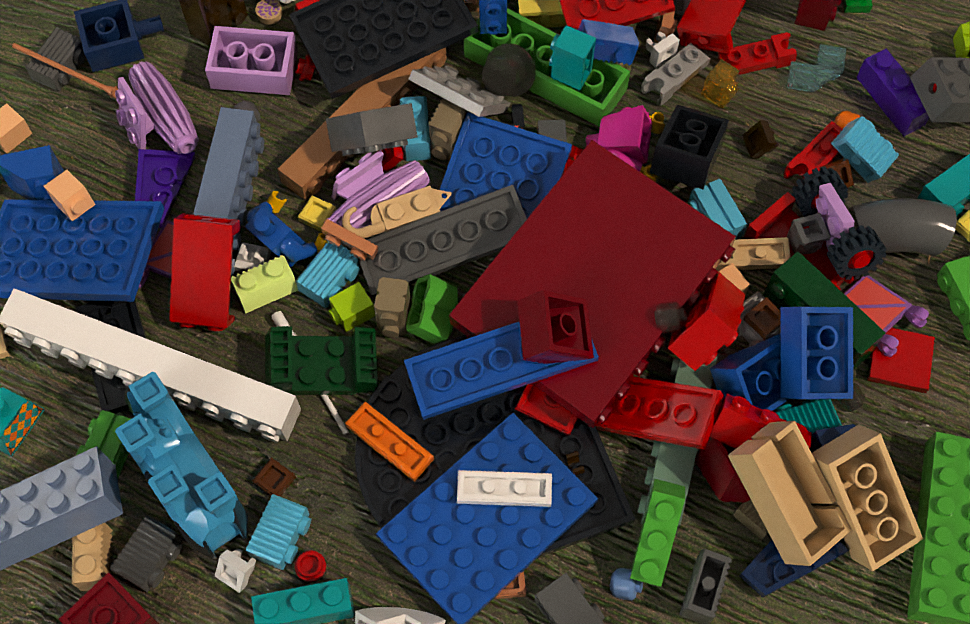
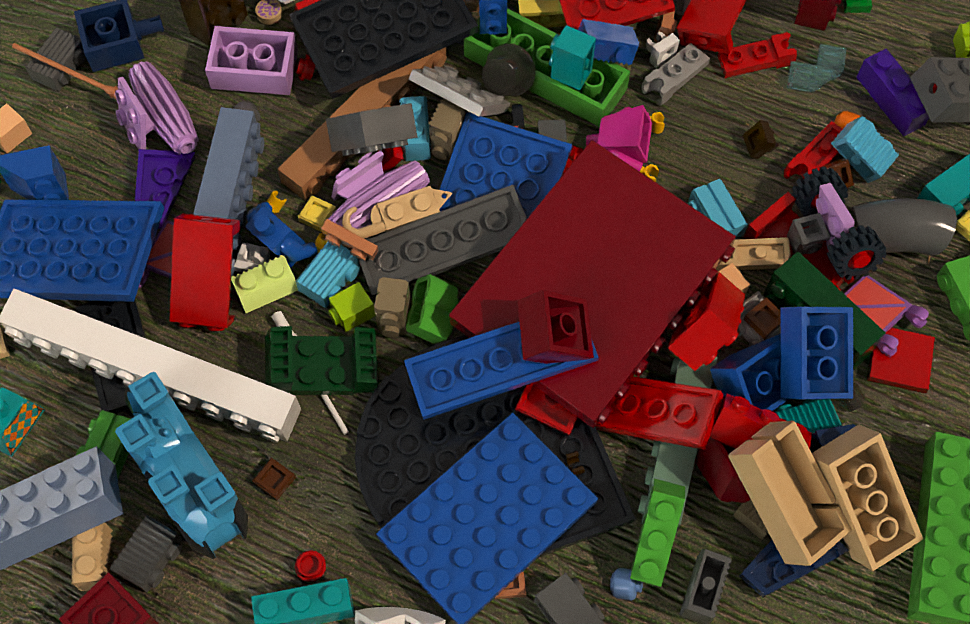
(69, 195): light nougat brick -> none
(234, 570): white tile -> none
(278, 532): medium azure brick -> none
(389, 441): orange tile -> none
(504, 488): white tile -> none
(670, 316): clear smoke piece -> none
(689, 147): black brick -> none
(721, 84): clear yellow brick -> none

